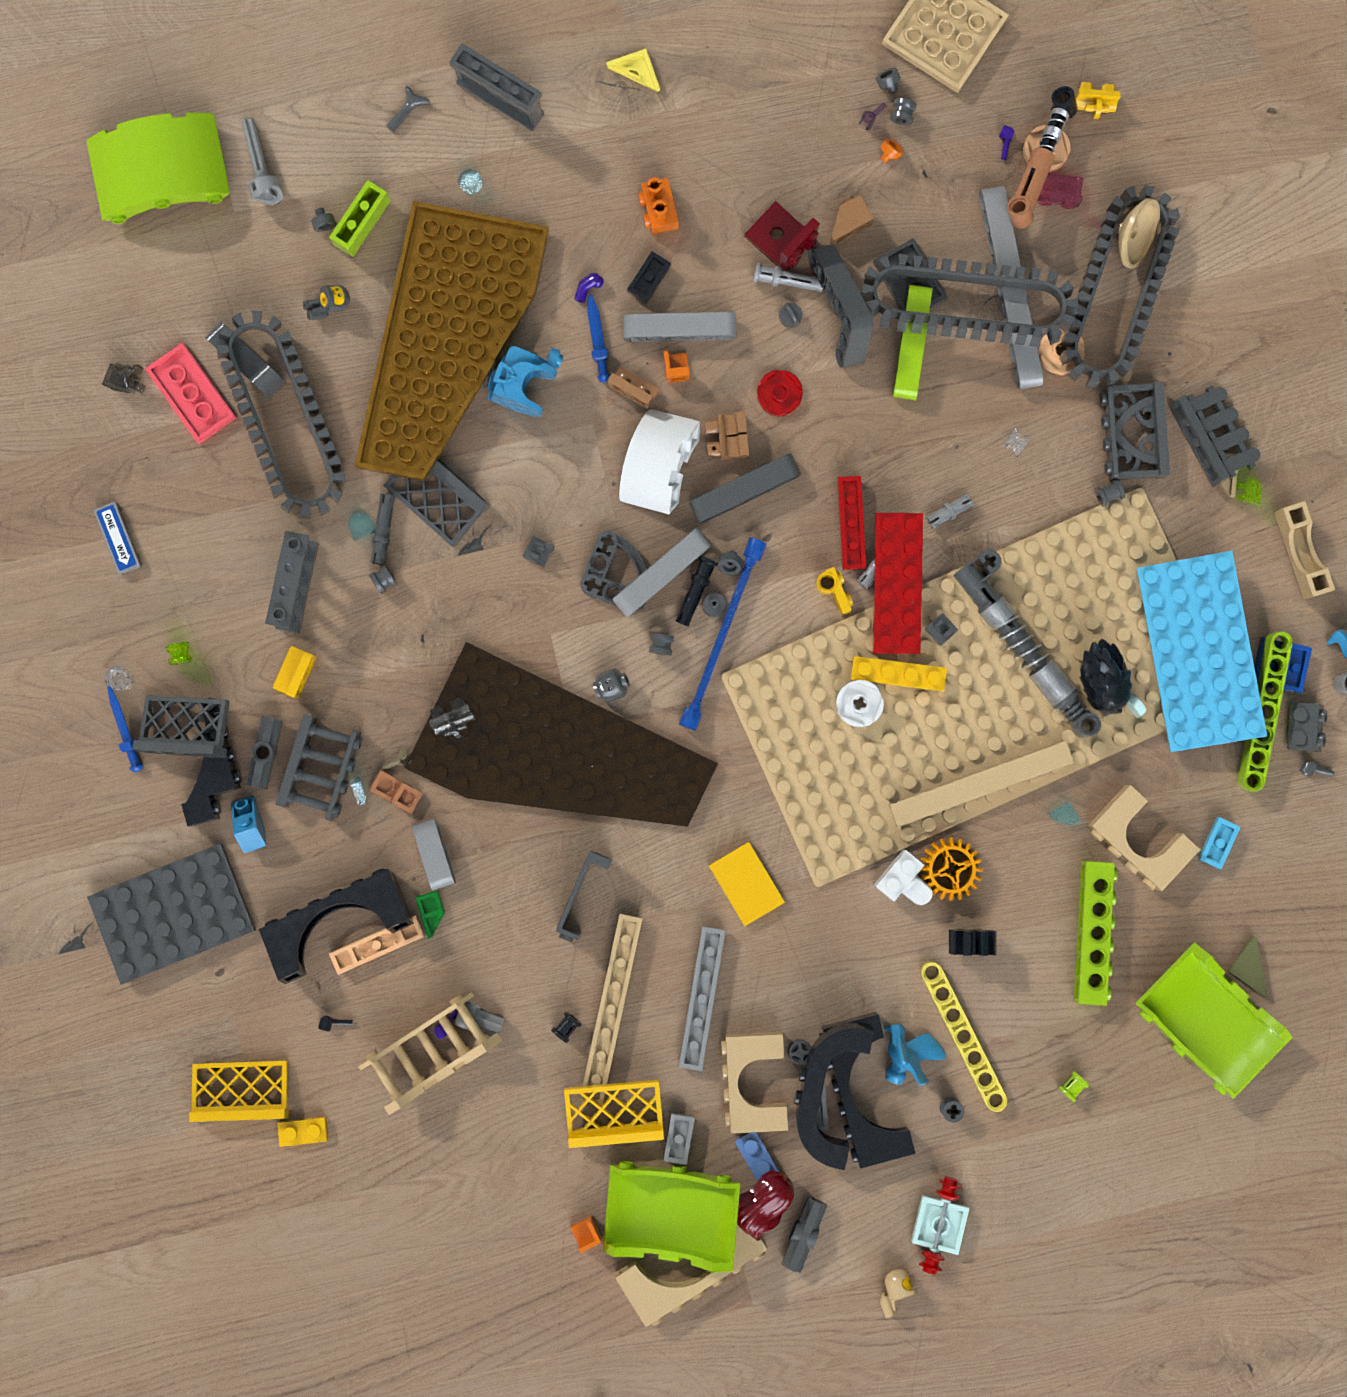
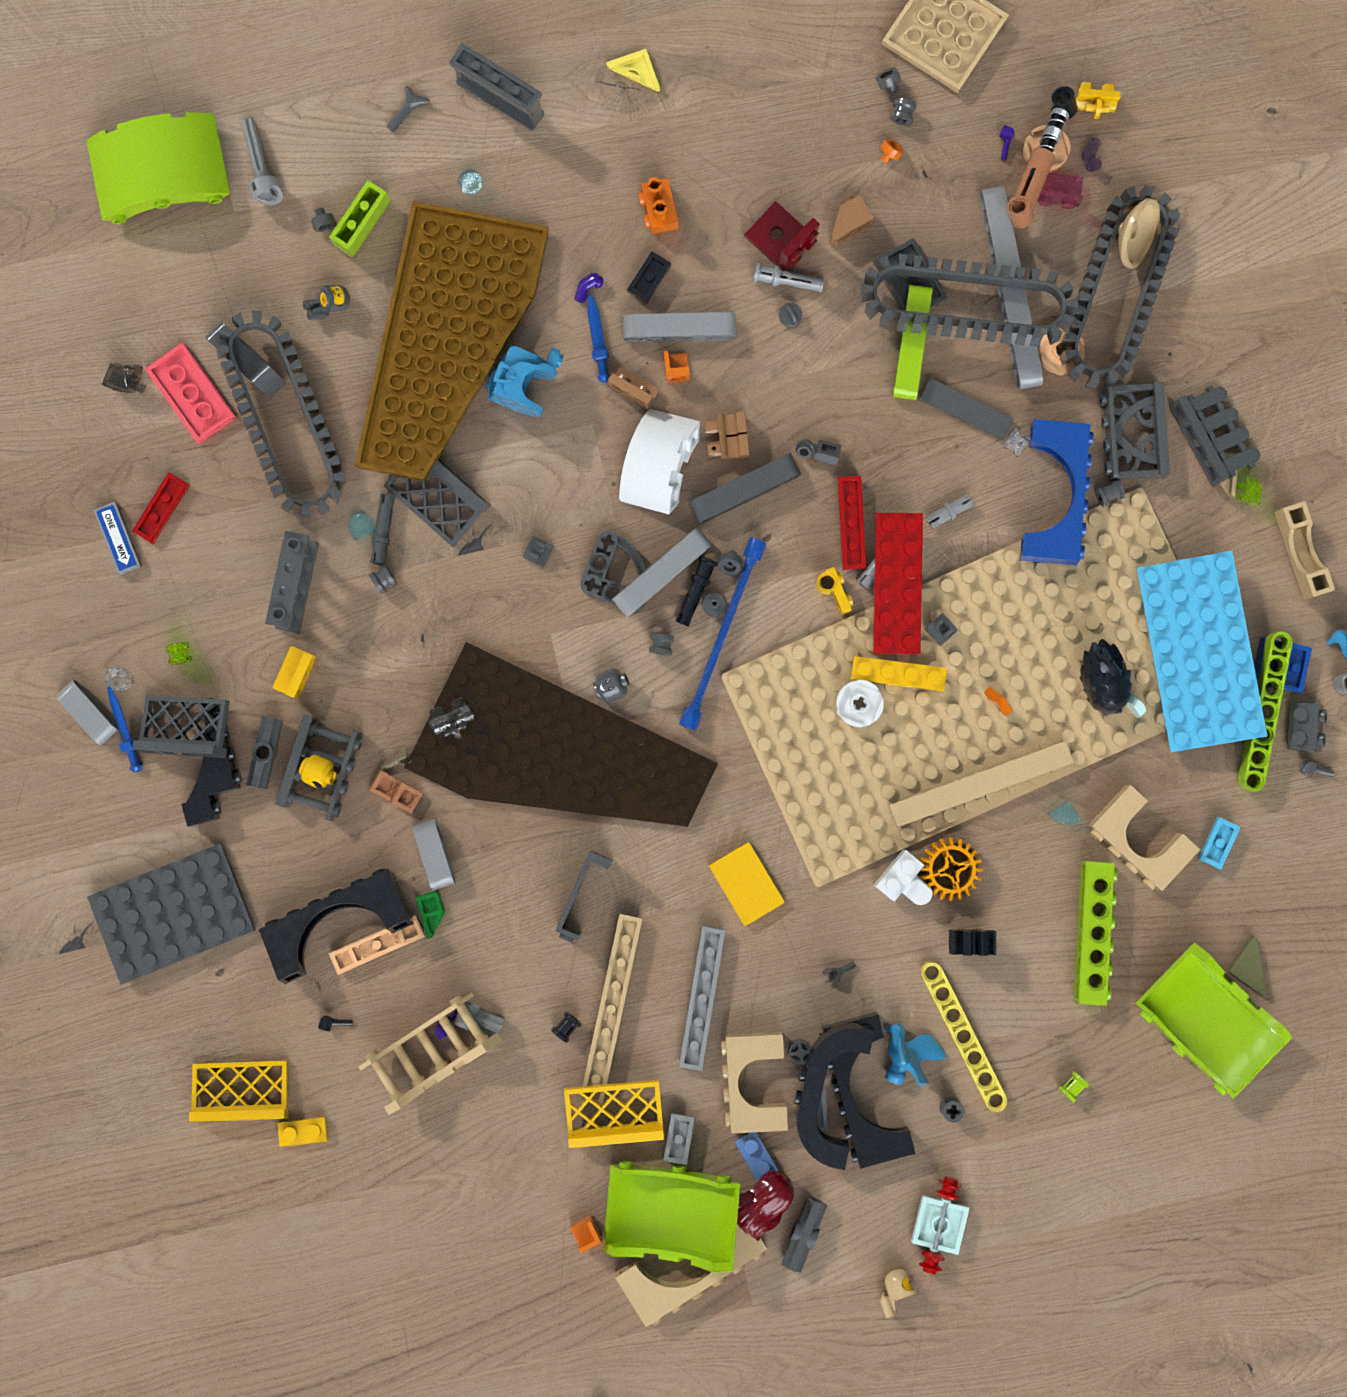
(87, 712): none -> light grey beam
(160, 508): none -> red tile
(248, 825): dark azure slope -> none
(317, 771): none -> yellow head
(358, 791): clear light blue tile -> none
(779, 393): red tile -> none
(824, 451): none -> dark grey plate
(836, 972): none -> dark grey hand
(847, 303): dark grey beam -> none
(870, 117): clear purple hand -> none
(966, 409): none -> dark grey tile
(999, 700): none -> orange tile
(1001, 617): dark grey piece -> none
(1069, 446): none -> blue arch
(1088, 155): none -> clear purple arm

